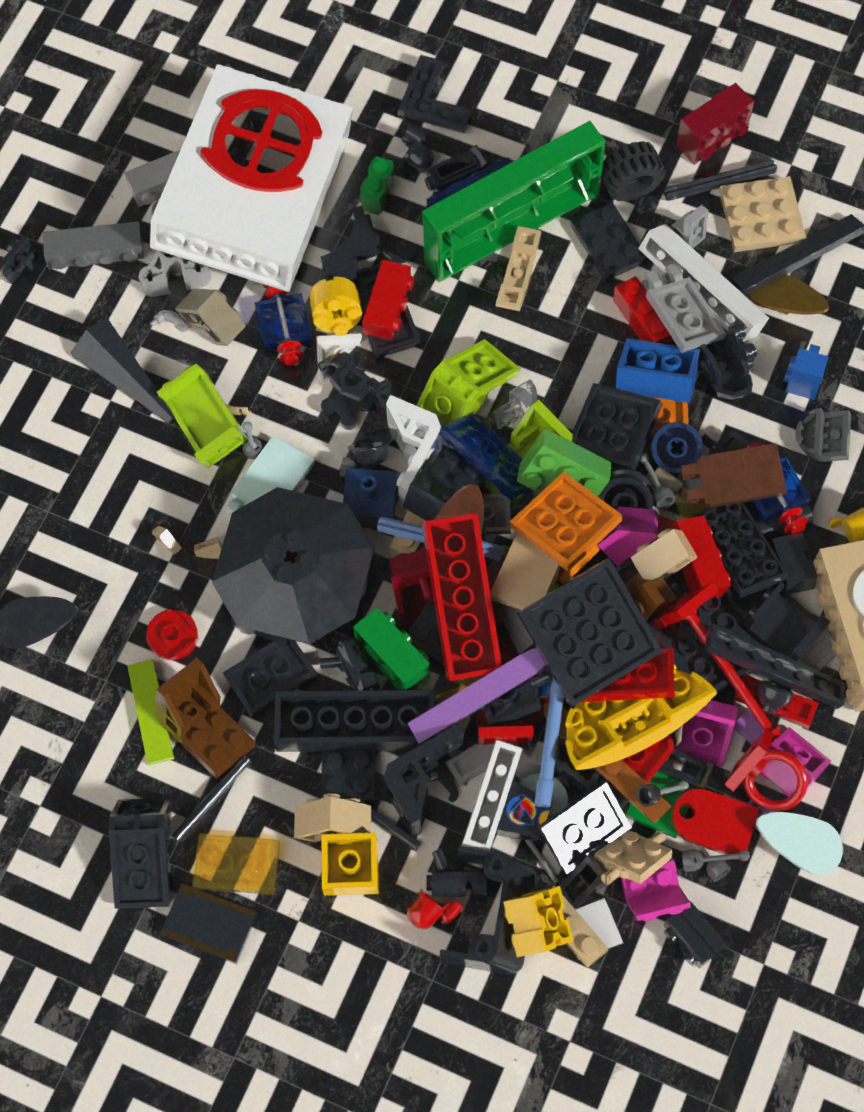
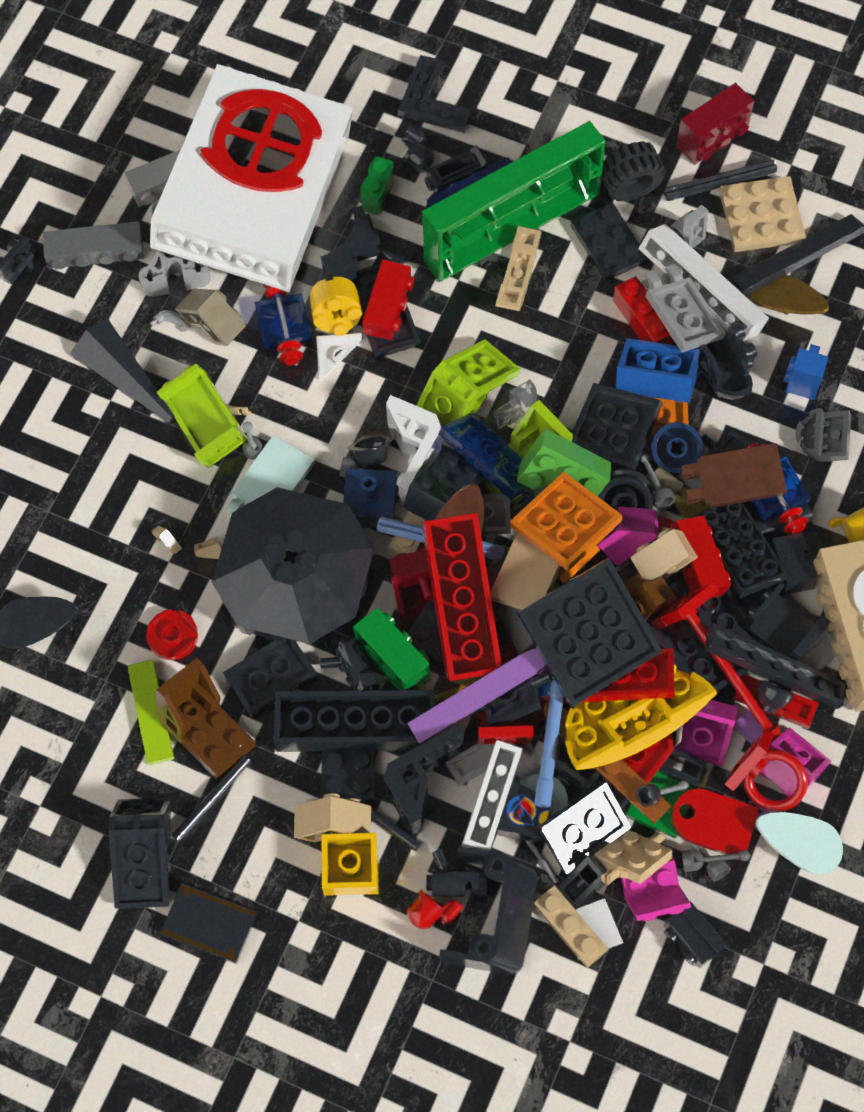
(236, 864): clear yellow tile -> none
(354, 390): black piece -> none
(447, 781): black piece -> none
(538, 921): yellow brick -> none

